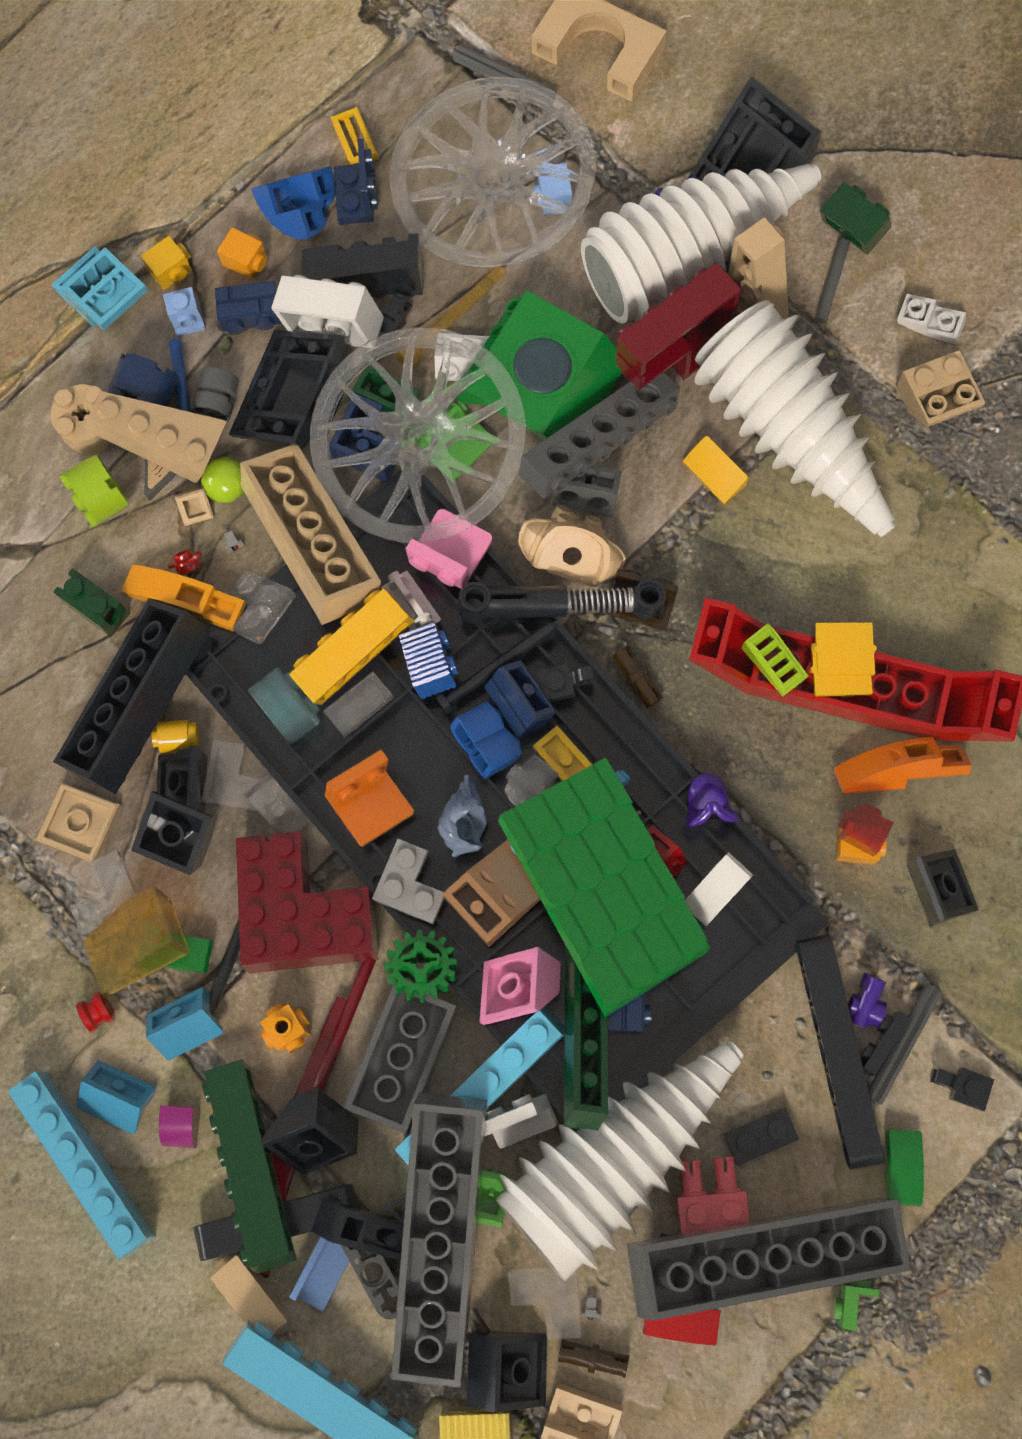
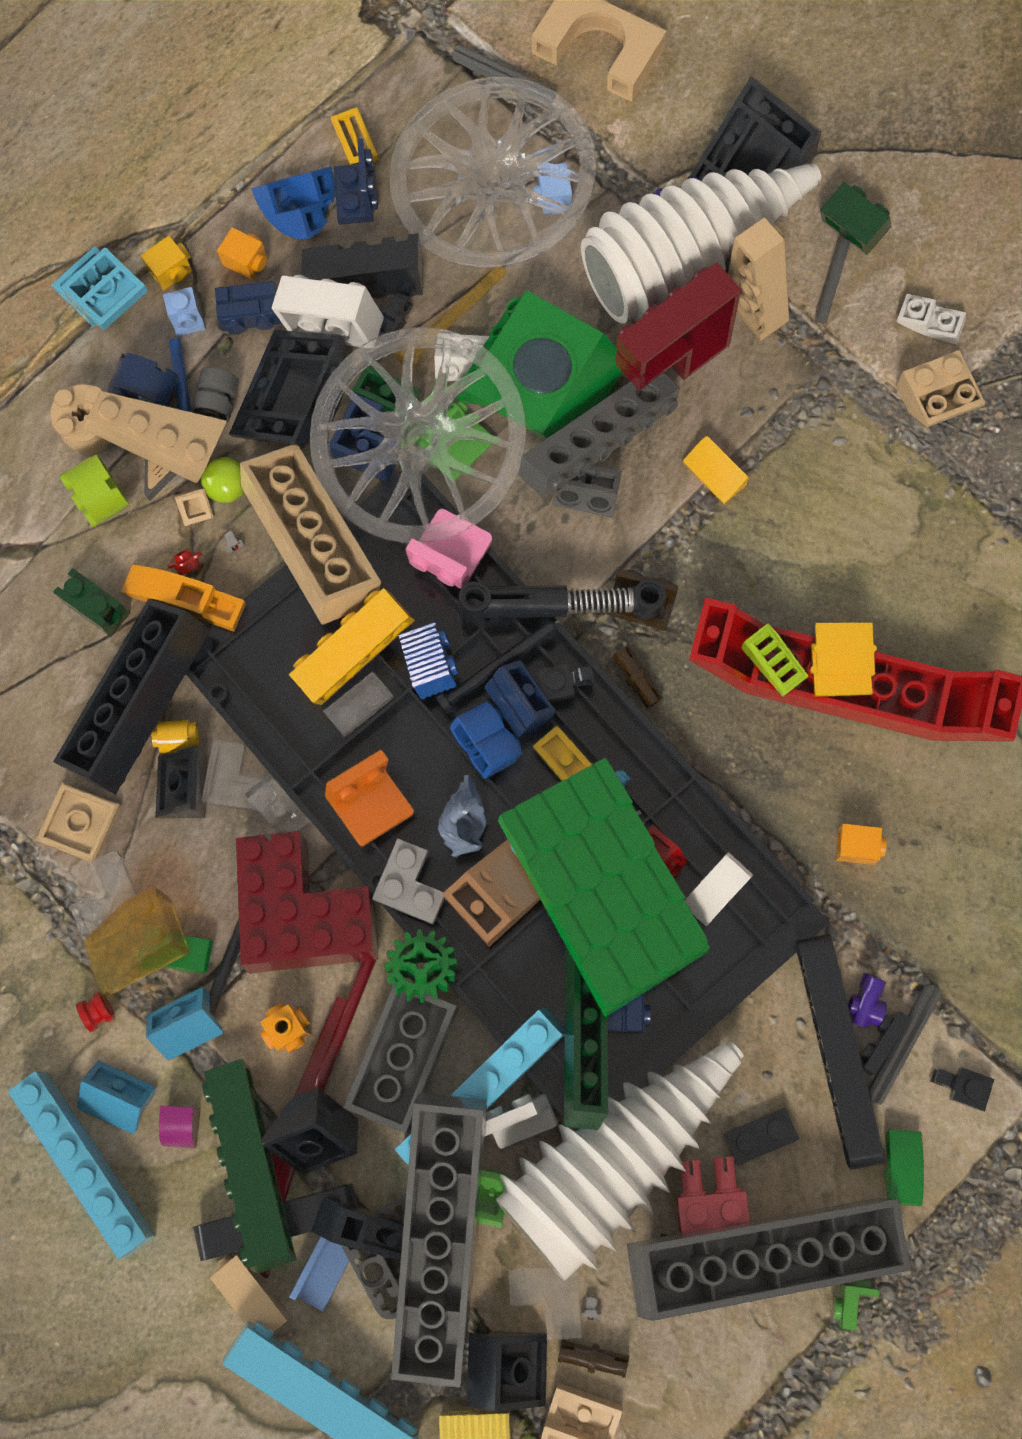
(174, 833): black slope -> none
(265, 605): clear plate -> none
(284, 705): clear light blue brick -> none
(411, 598): white hinge -> none
(518, 984): bright pink slope -> none
(529, 780): clear brick -> none
(546, 540): tan piece -> none
(689, 1328): red slope -> none
(708, 796): dark purple piece -> none
(793, 410): white cone -> none
(865, 828): clear red brick -> none
(895, 763): orange slope -> none
(942, 887): black slope -> none

